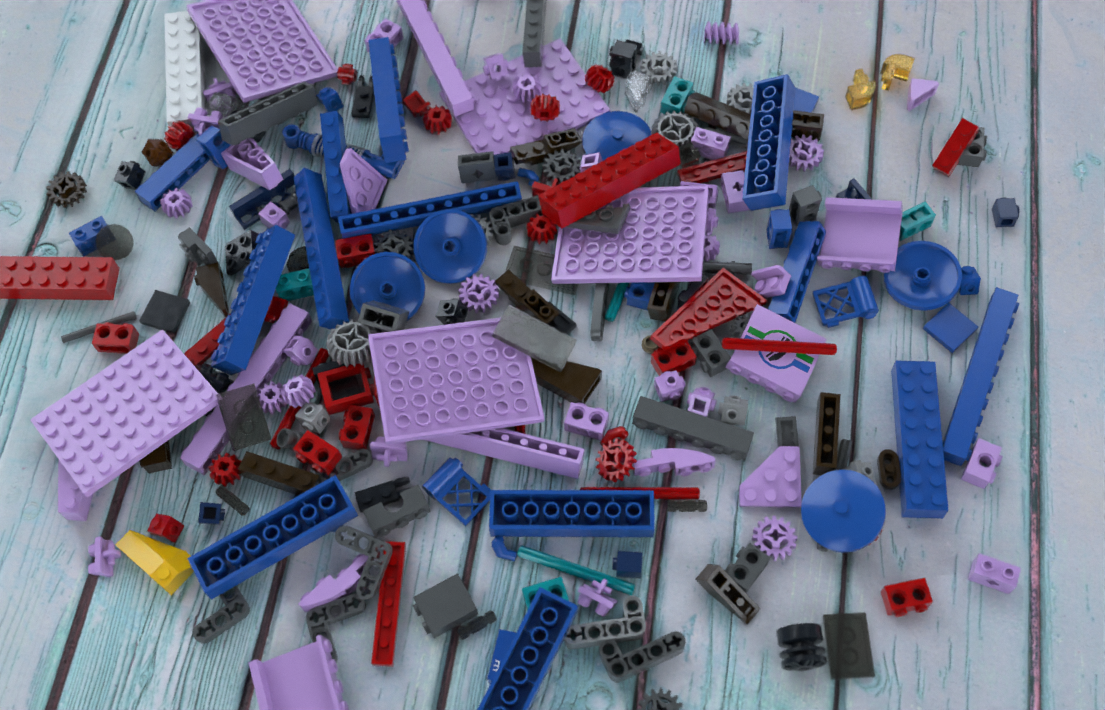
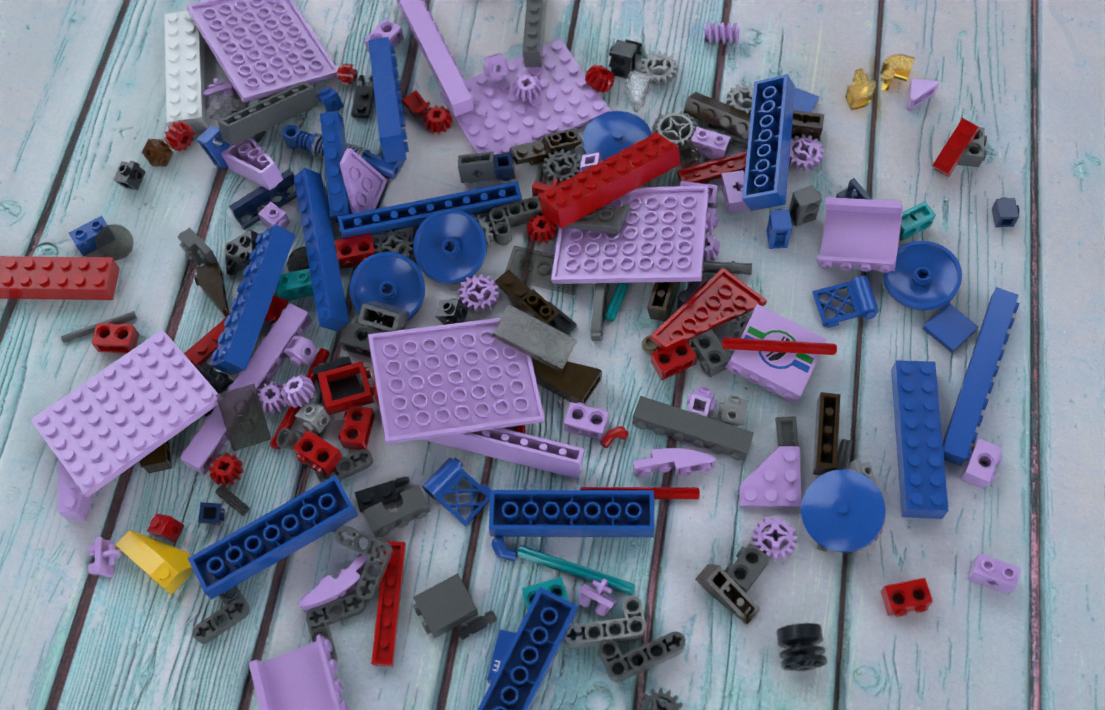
(66, 189): dark brown gear -> none
(164, 311): black tile -> none
(173, 173): blue brick -> none
(176, 203): lavender gear -> none
(202, 122): lavender hips -> none
(277, 474): dark brown brick -> none
(289, 203): dark grey bush -> none
(350, 343): light grey gear -> none
(388, 452): lavender hips -> none
(529, 174): blue arm -> none
(545, 107): red gear -> none
(616, 460): red gear -> none
(628, 564): dark blue brick -> none
(642, 288): blue brick -> none
(669, 386): lavender brick -> none
(676, 95): teal brick -> none
(687, 505): clear smoke axle -> none
(771, 281): lavender bracket -> none
(800, 265): blue brick -> none
(848, 646): clear smoke tile -> none
(889, 470): dark brown plate -> none
(970, 281): blue bracket -> none

